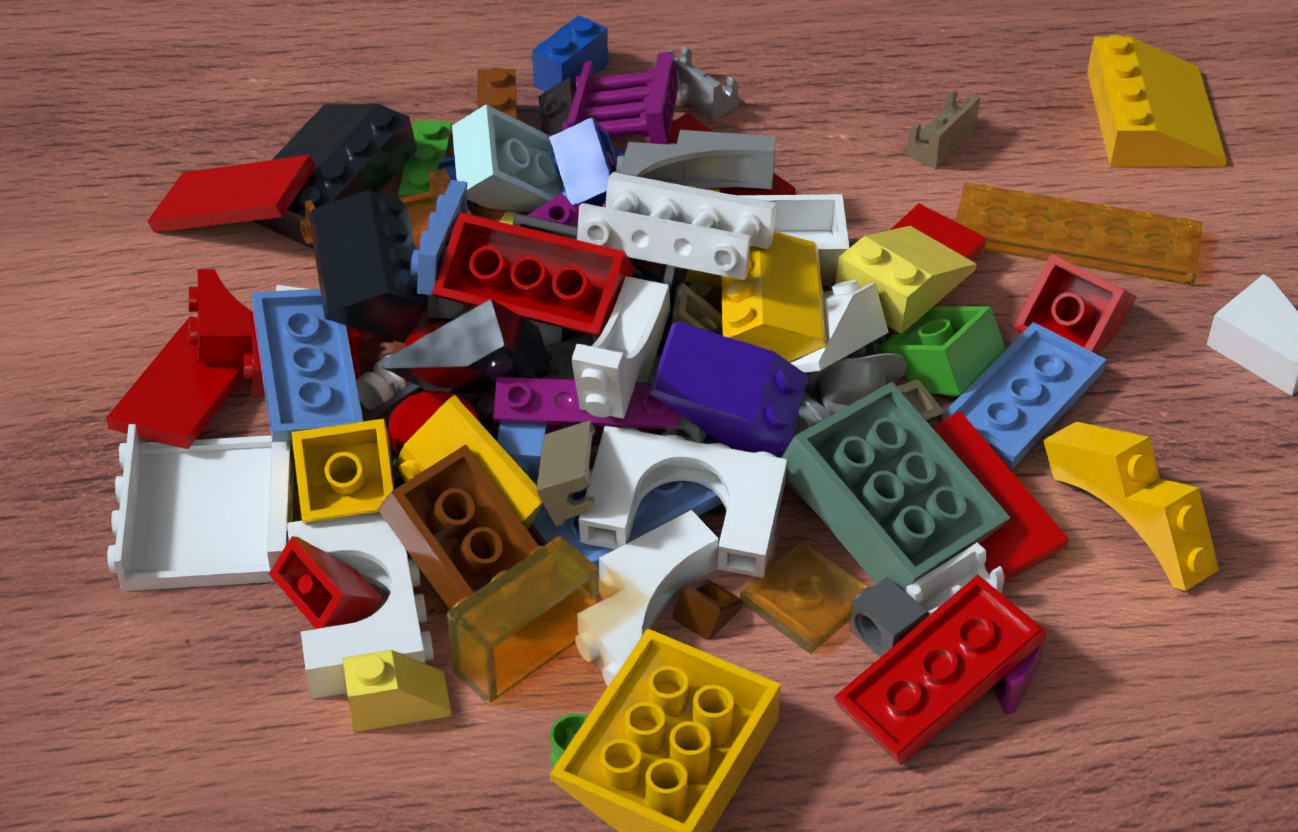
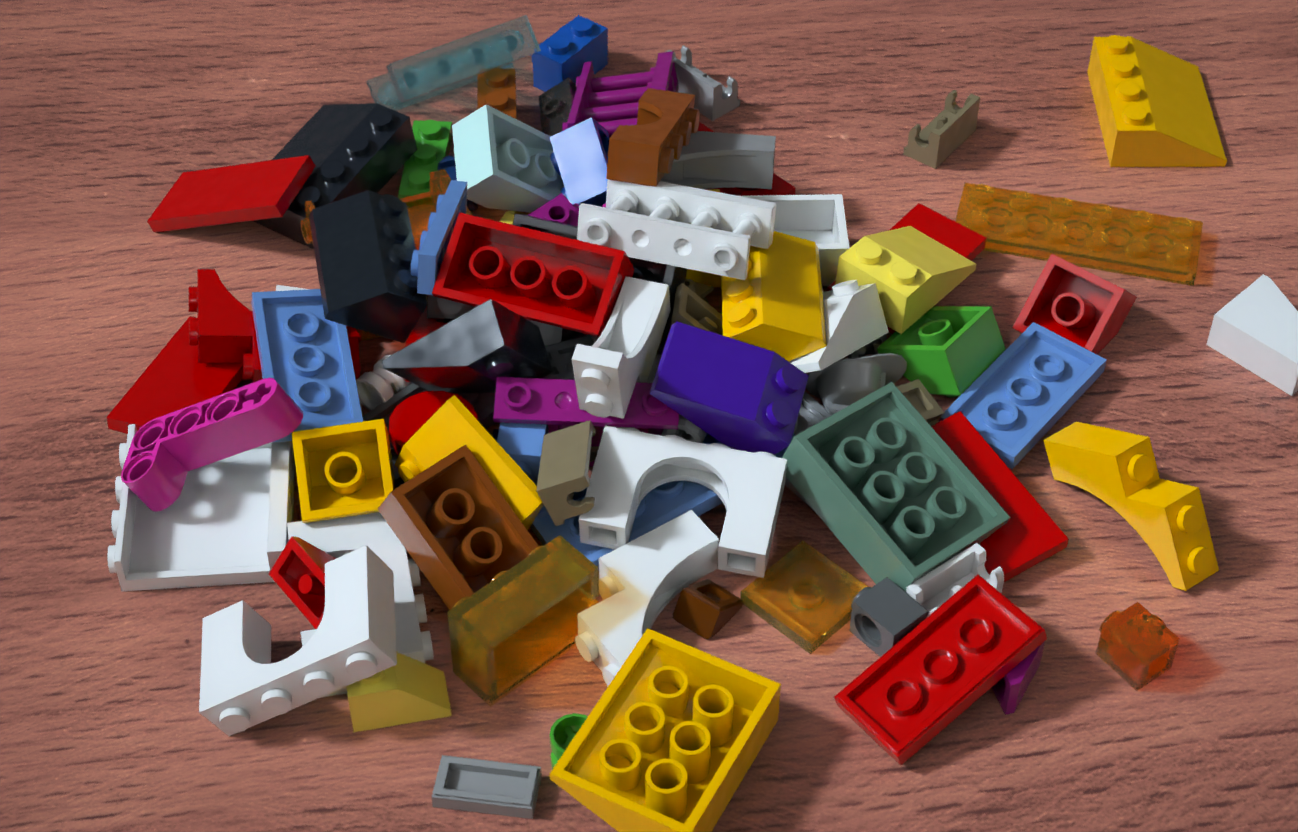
(205, 434): none -> dark pink beam
(350, 644): none -> white arch
(453, 64): none -> clear light blue fence
(487, 787): none -> light grey tile
(648, 149): none -> dark orange arch
(1136, 645): none -> clear orange brick

